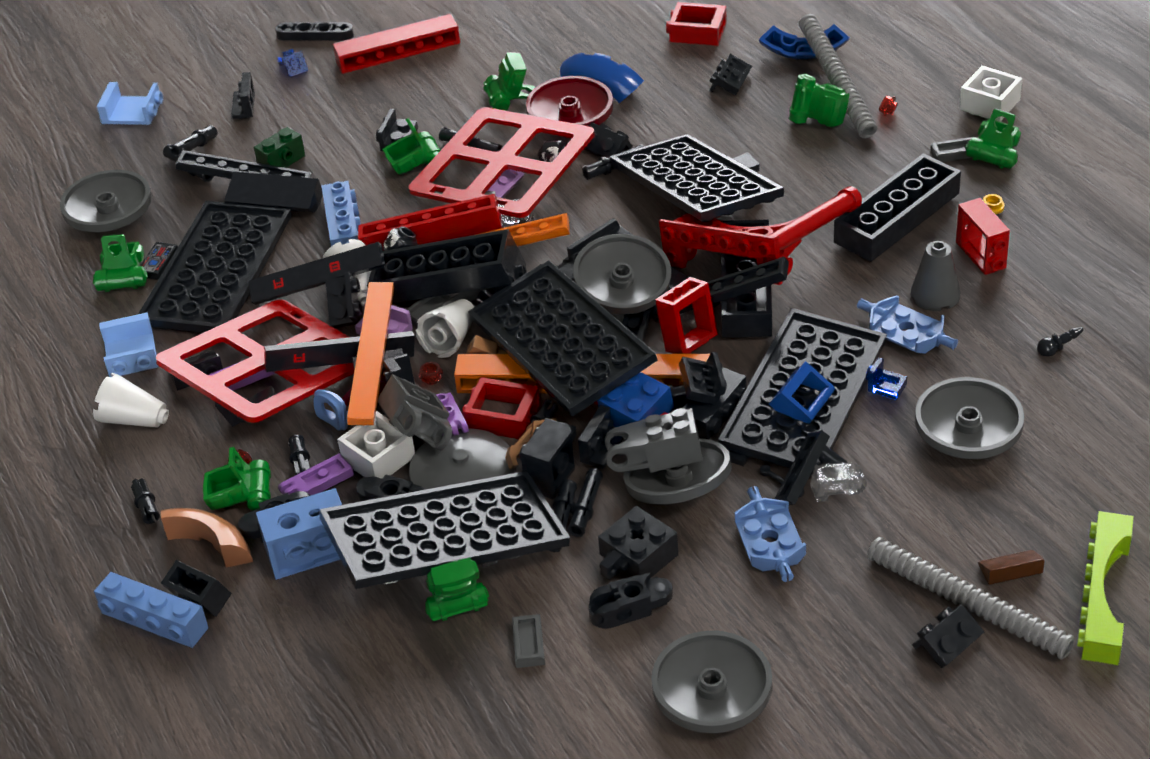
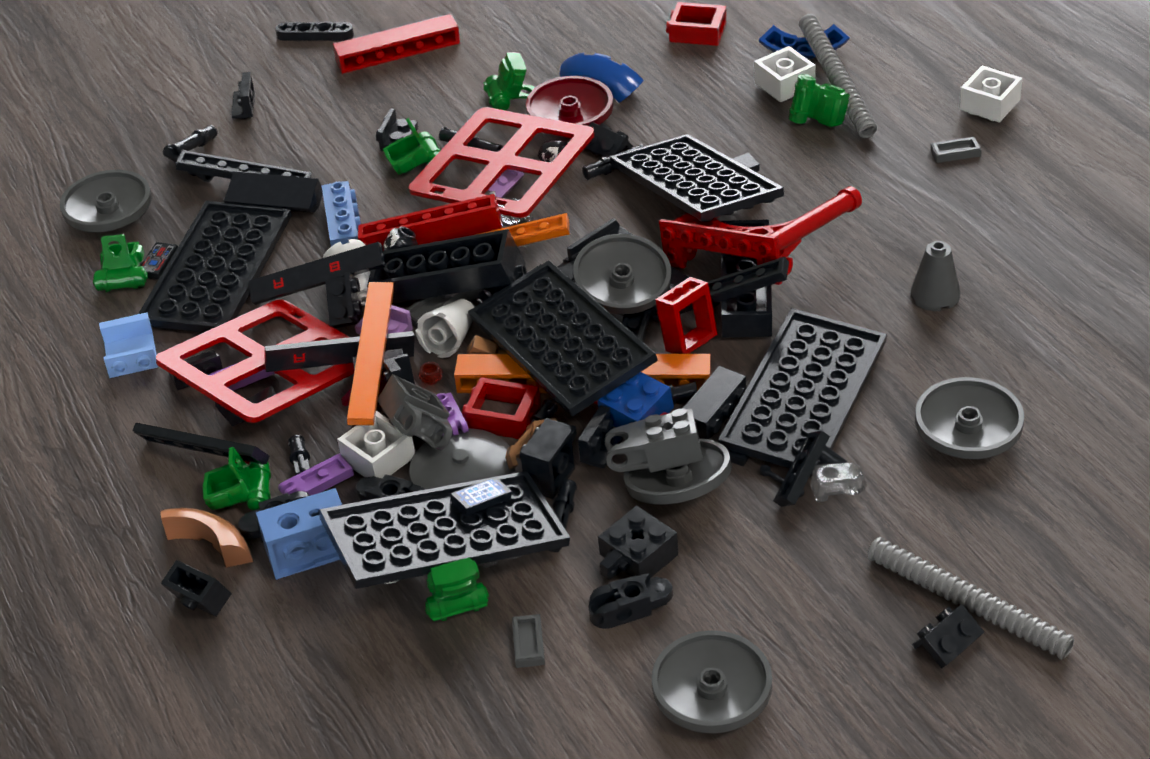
(128, 109): light blue panel -> none
(128, 404): white cone -> none
(144, 501): black axle -> none
(151, 609): medium blue brick -> none
(199, 443): none -> black tile
(280, 149): dark green brick -> none
(293, 62): clear blue bracket -> none
(337, 419): medium blue piece -> none
(480, 496): none -> tile
(582, 510): black pin -> none
(703, 379): black bracket -> none
(730, 75): black bracket -> none
(772, 519): medium blue plate -> none
(780, 71): none -> white brick
(808, 376): blue tile -> none
(884, 381): clear blue bracket -> none
(888, 105): clear red plate -> none
(891, 318): medium blue plate -> none
(897, 207): black brick -> none
(987, 254): red window -> none
(994, 202): yellow plate -> none
(996, 141): green piece -> none
(1012, 566): reddish brown slope -> none
(1050, 345): black bar -> none
(1102, 632): lime arch -> none

